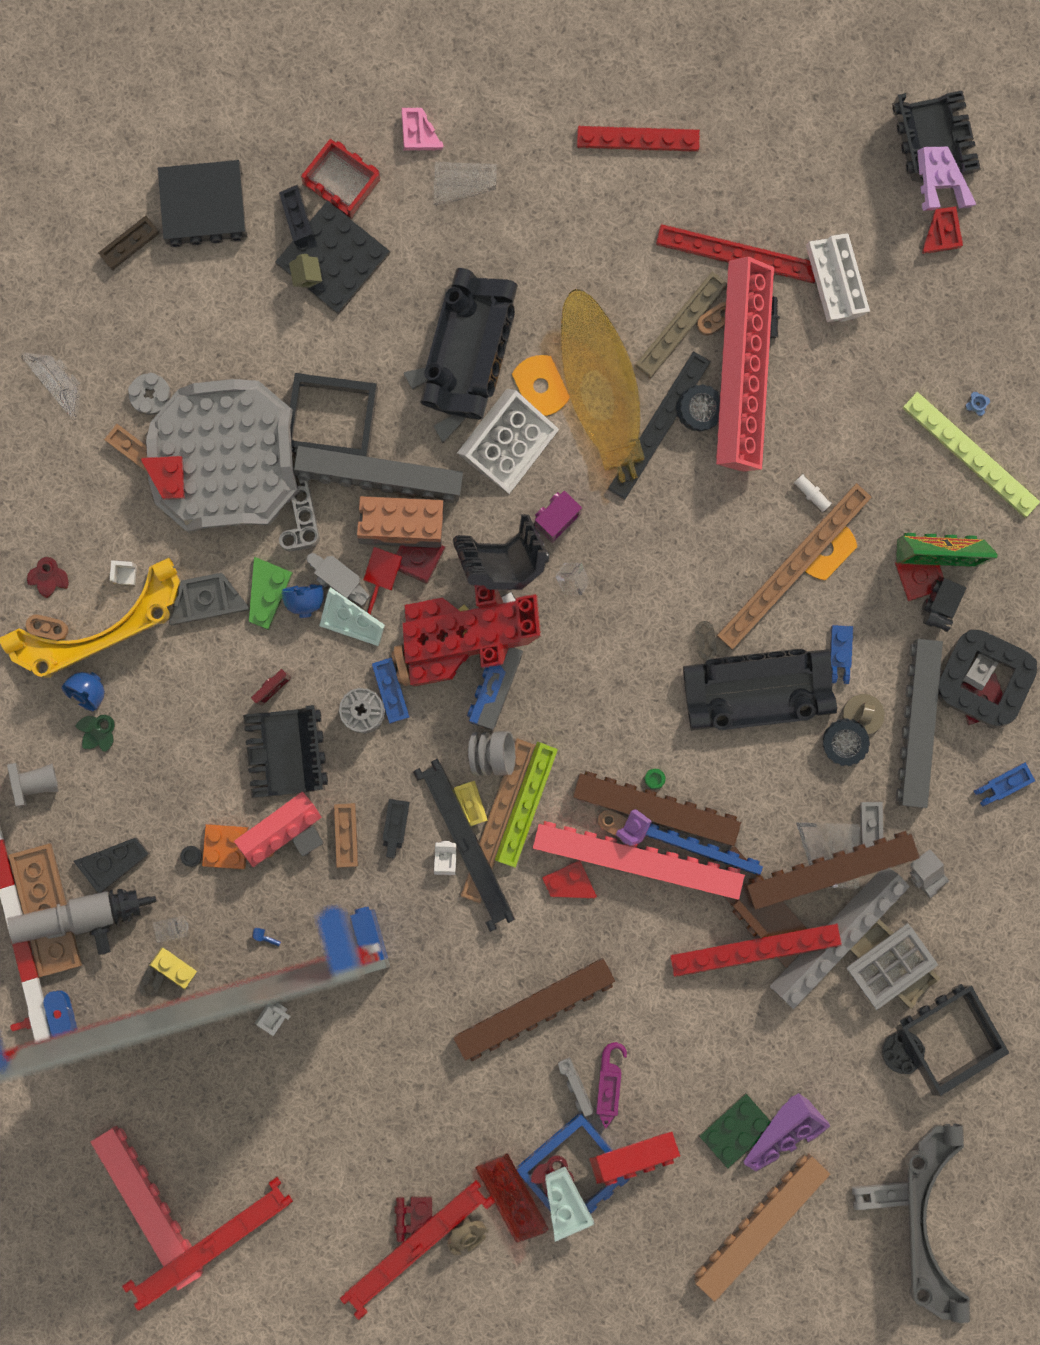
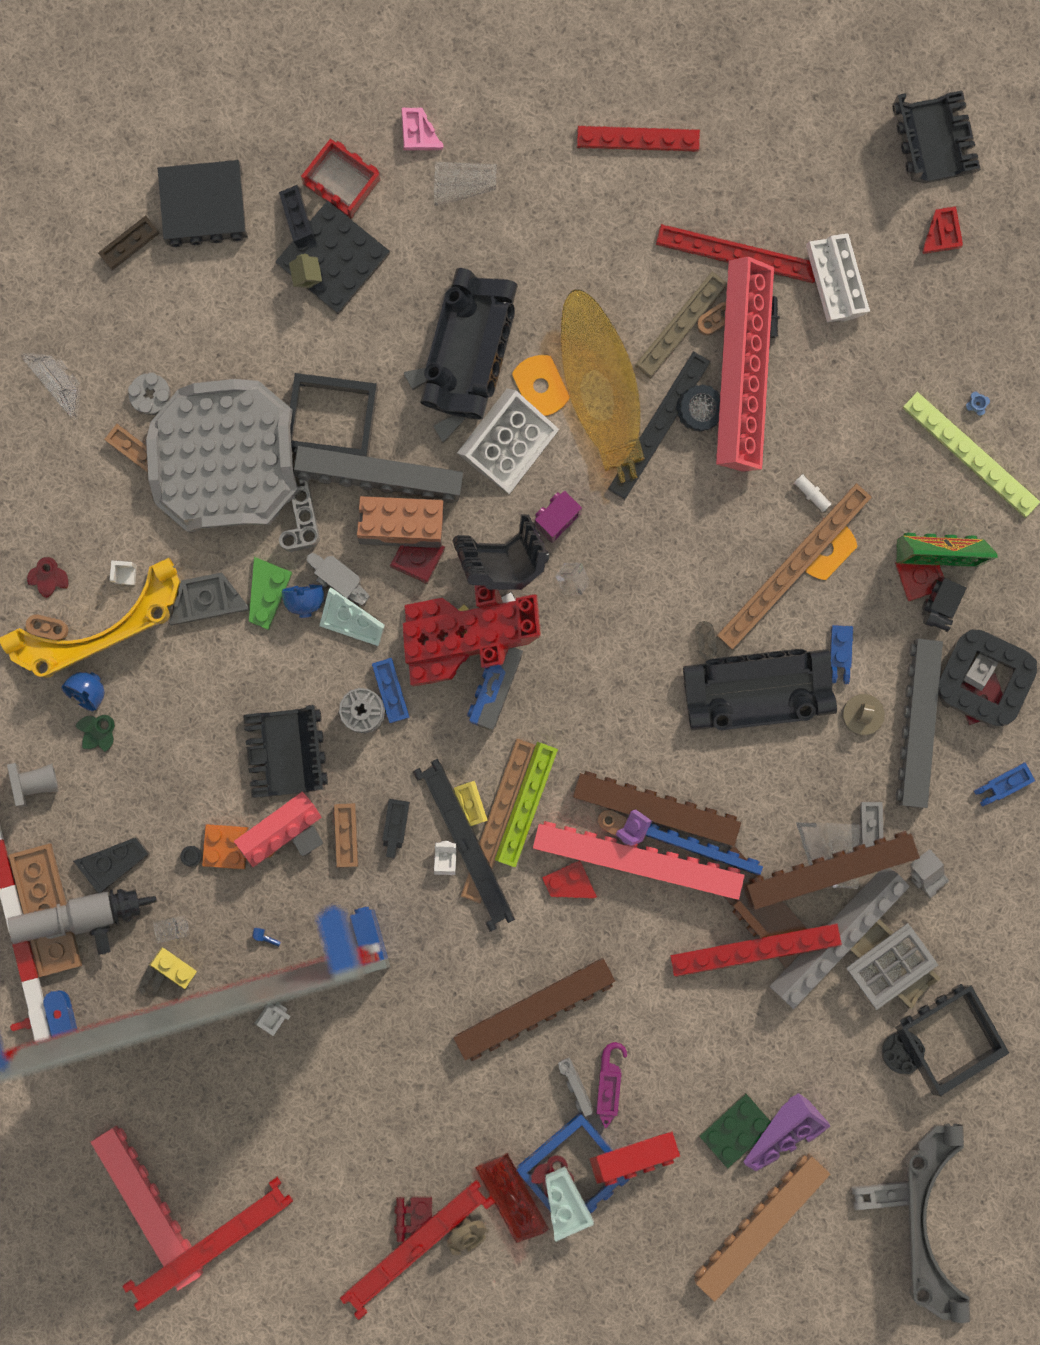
(166, 475): red wing -> none
(271, 687): dark red plate -> none
(381, 571): red piece -> none
(398, 657): medium nougat plate -> none
(492, 753): light grey wheel -> none
(655, 778): green tile -> none
(846, 742): black wheel -> none
(941, 172): lavender wing -> none

